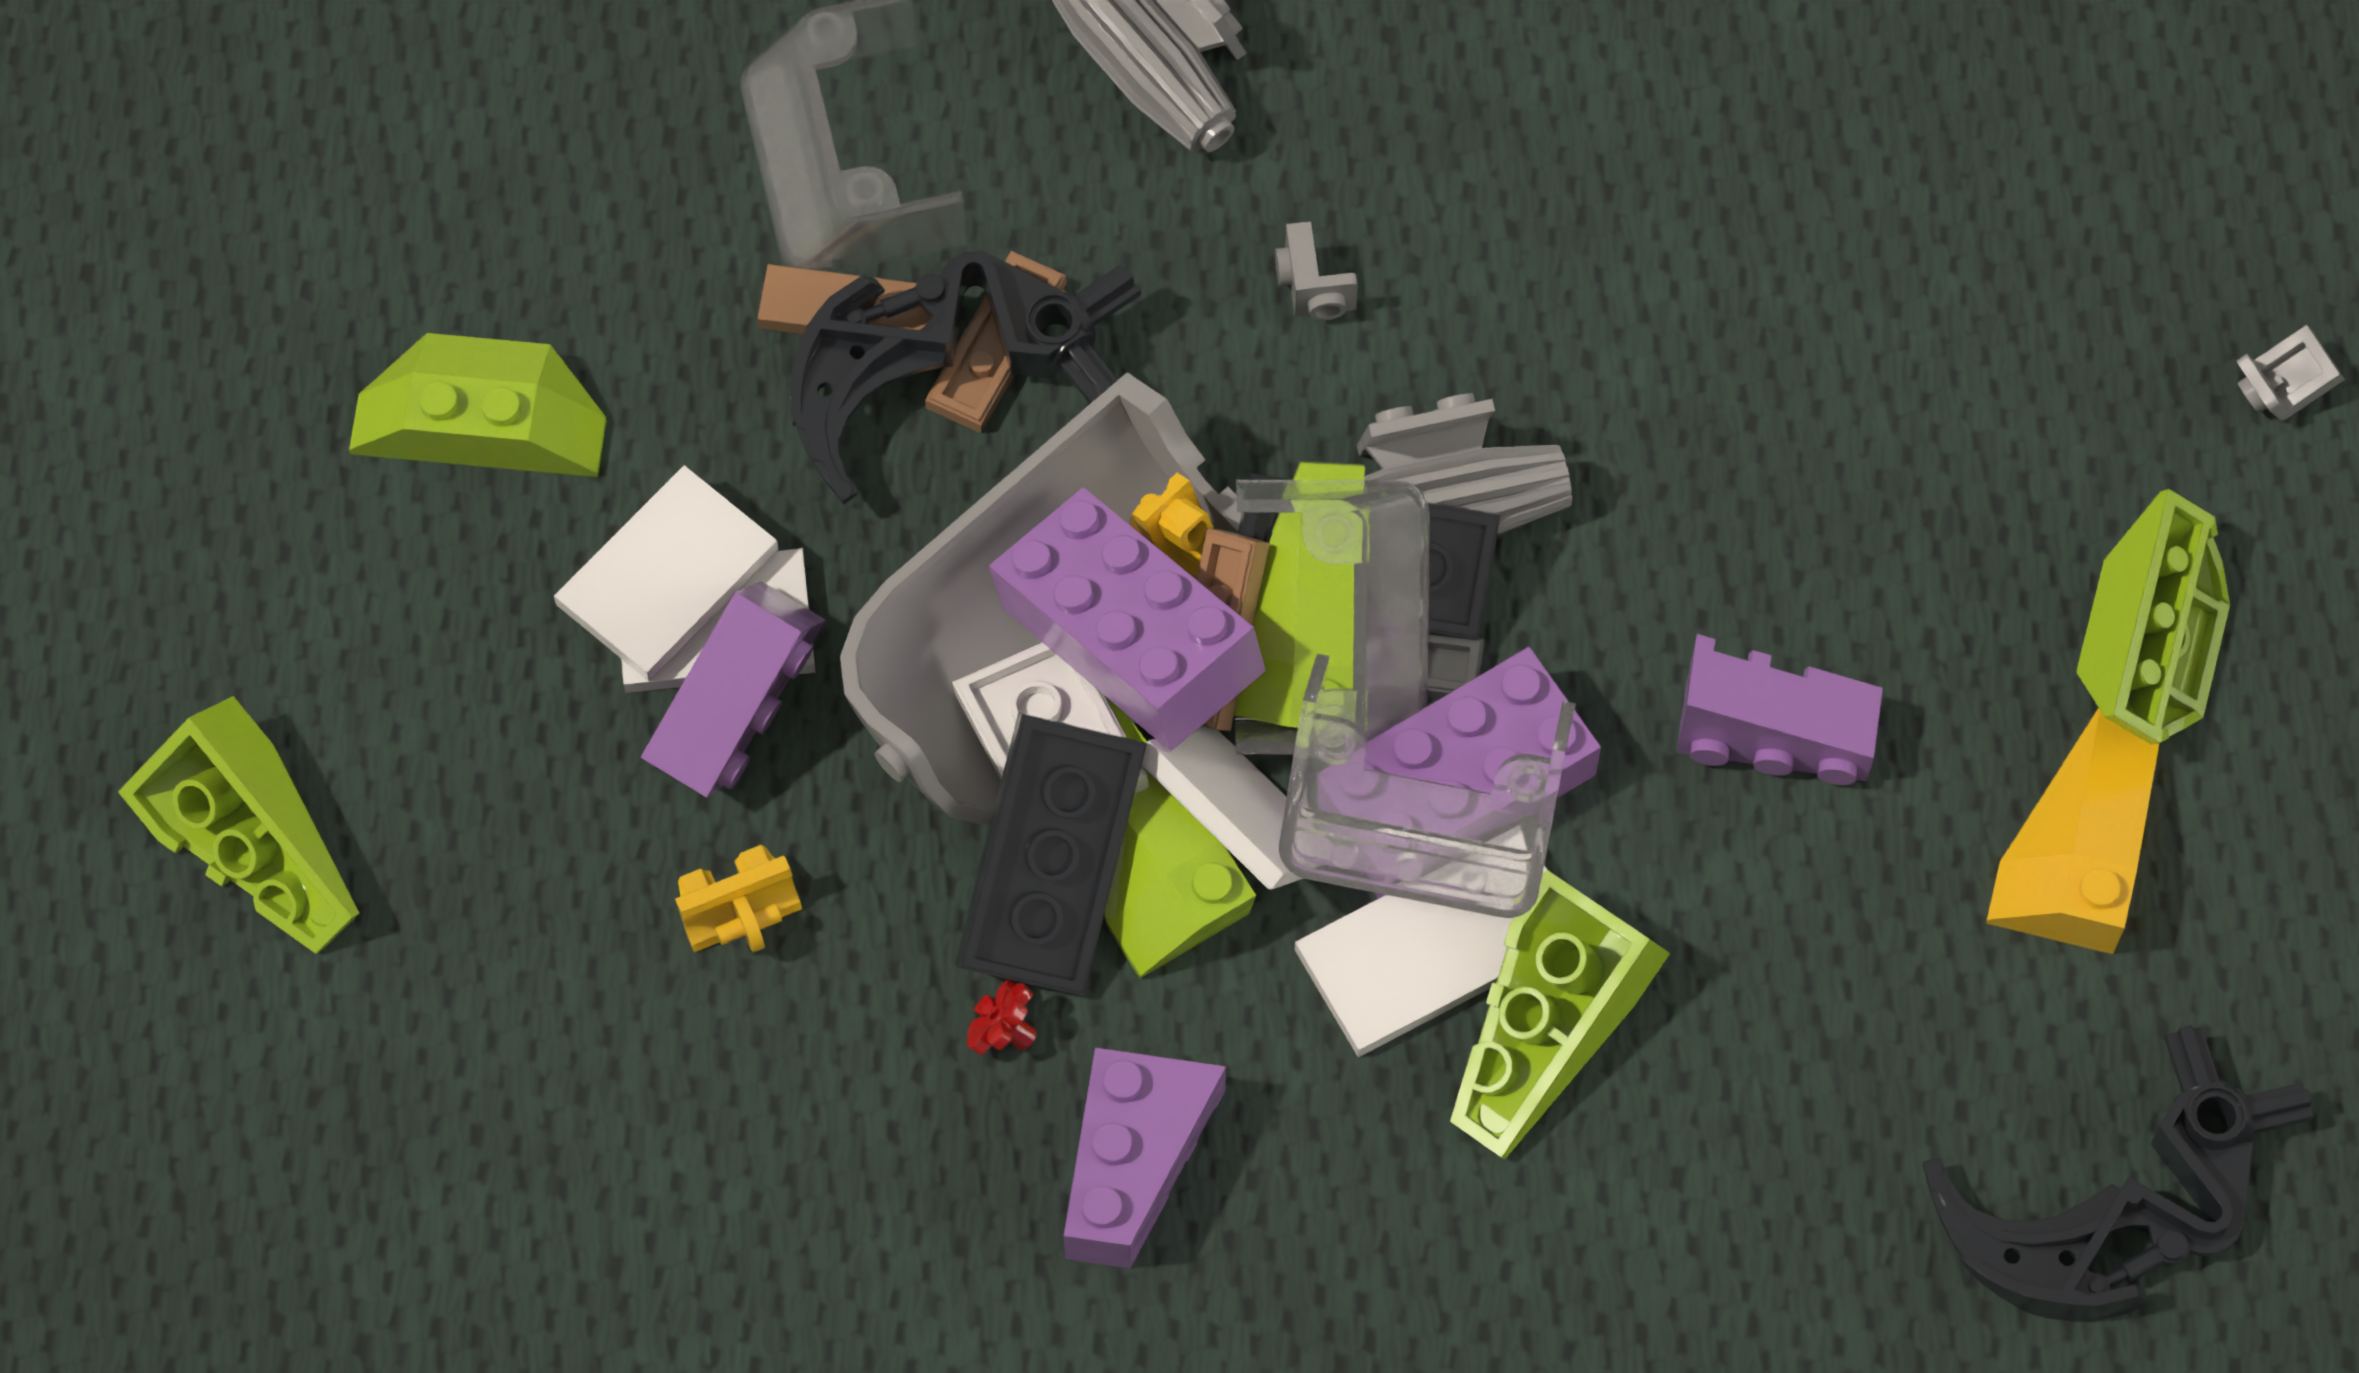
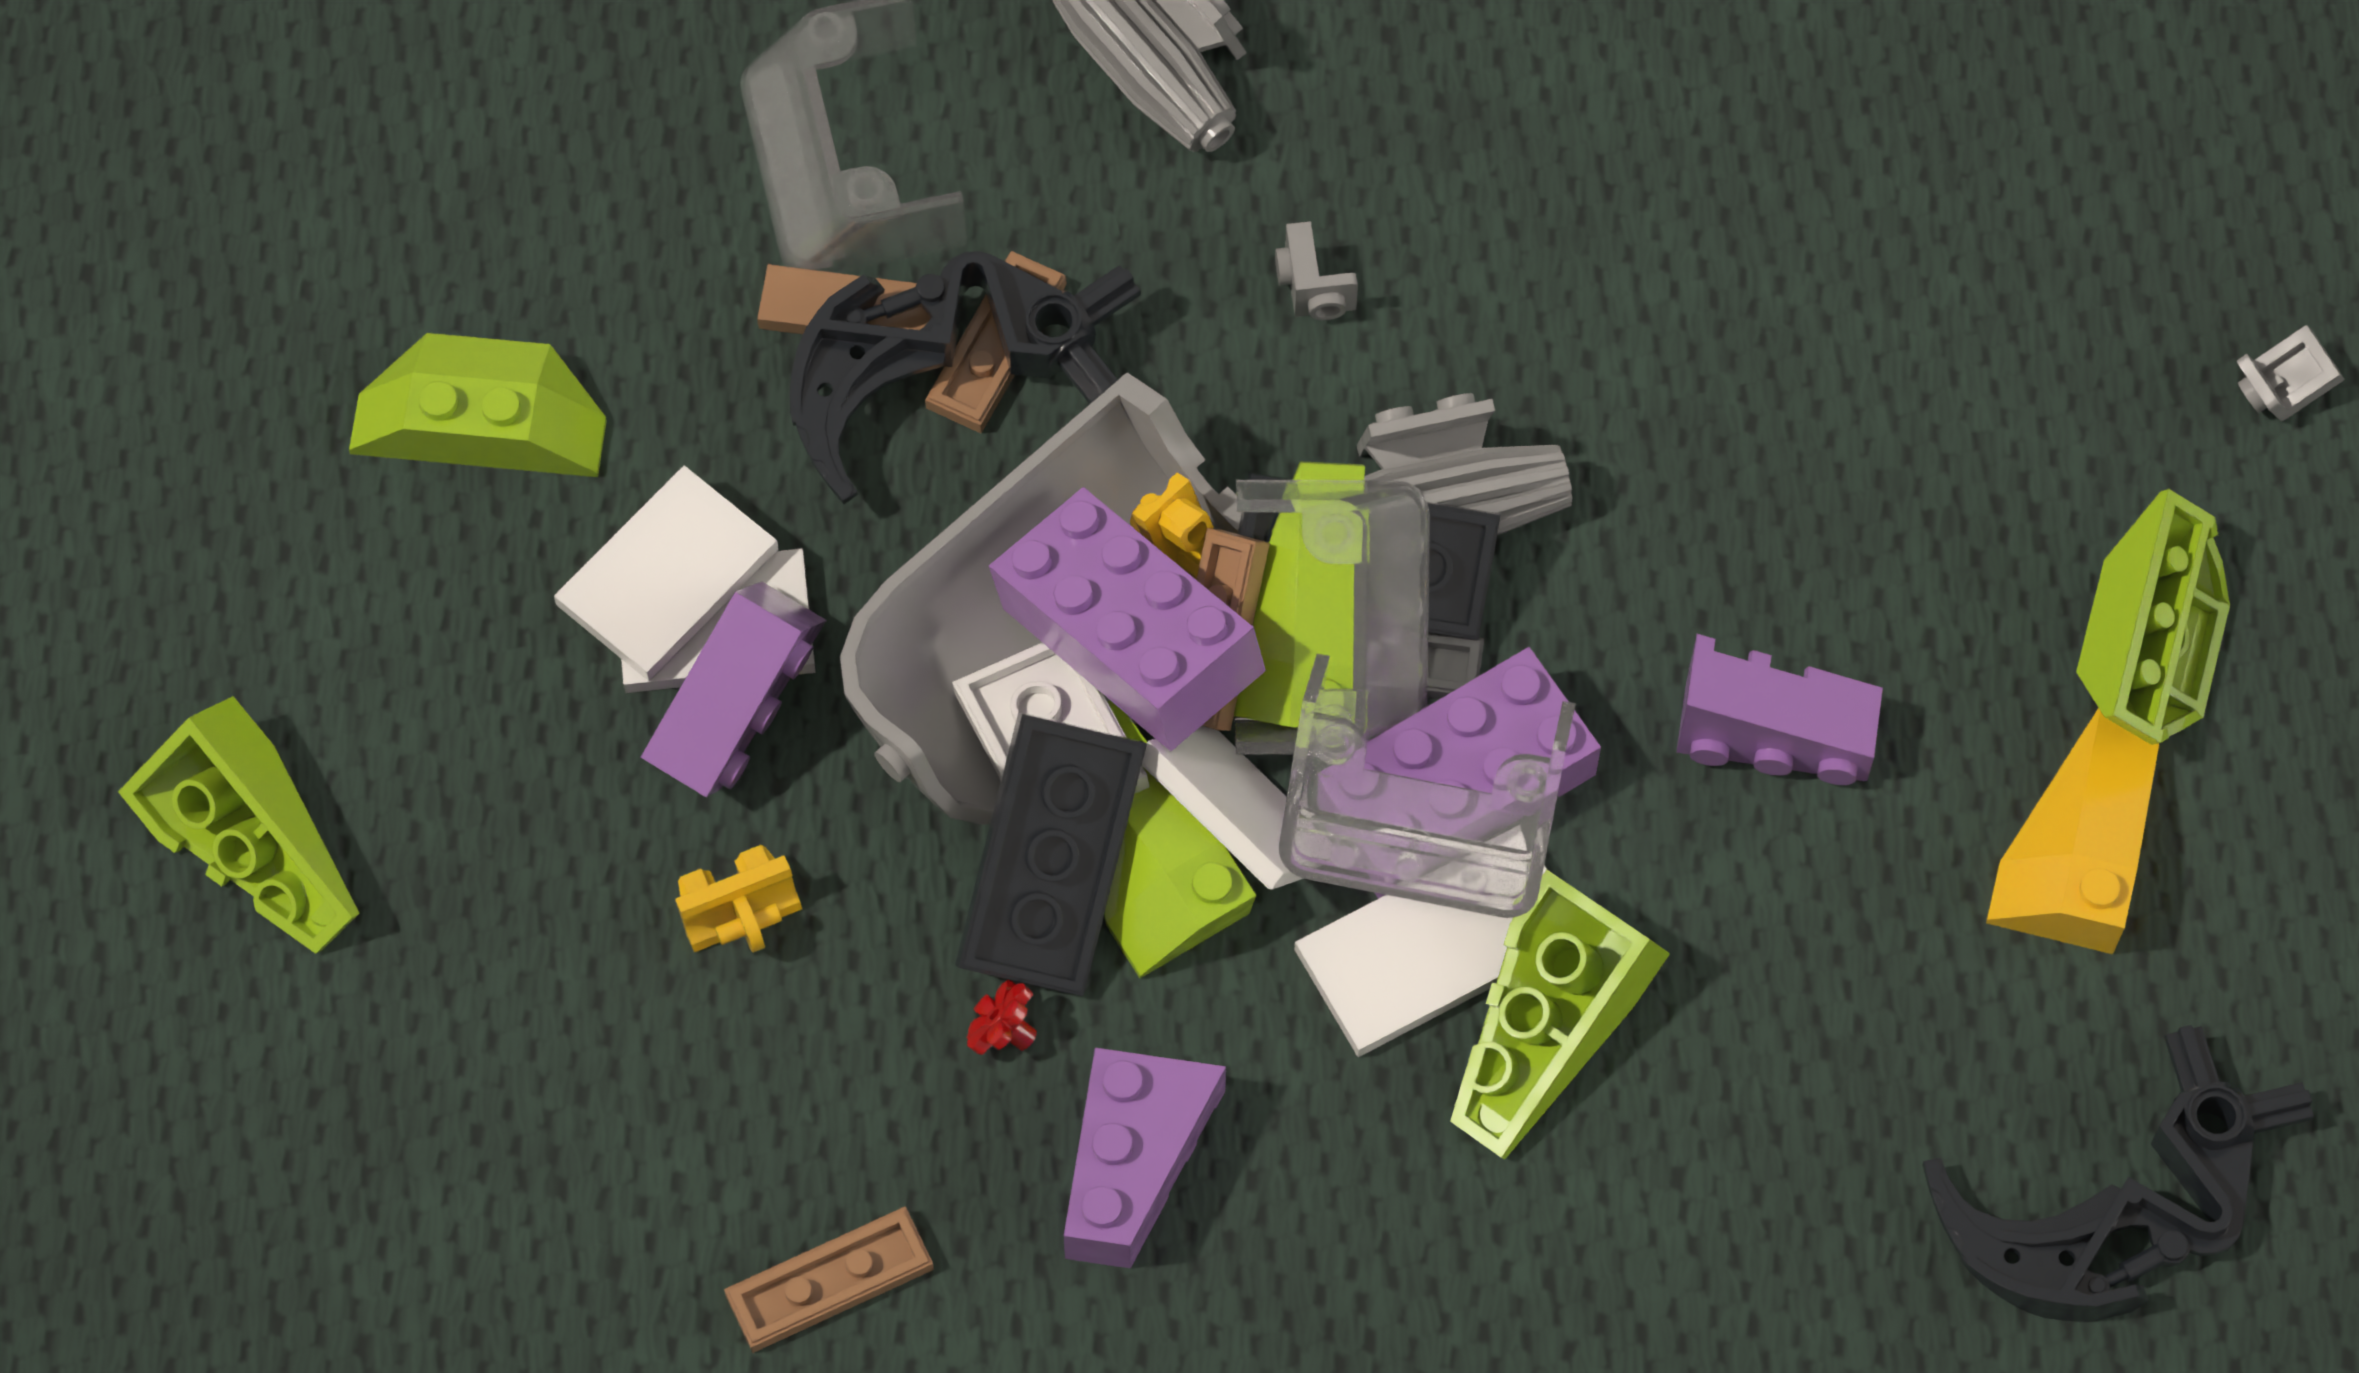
(828, 1279): none -> medium nougat tile

